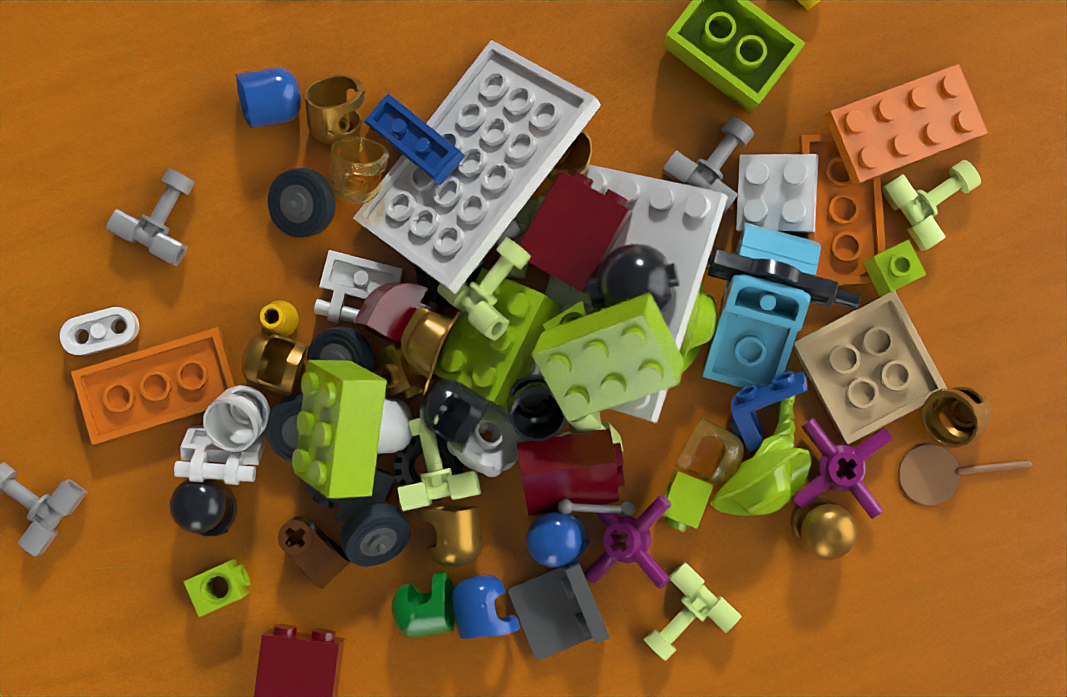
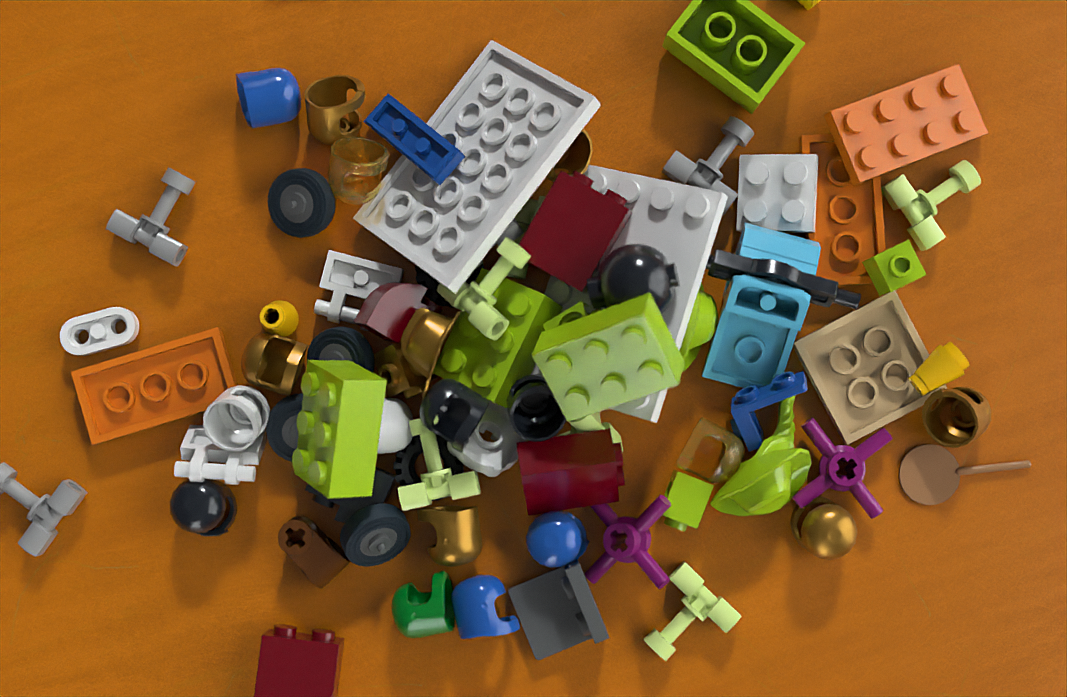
(204, 596): lime brick -> none
(626, 509): light grey hinge -> none
(939, 368): none -> yellow cone

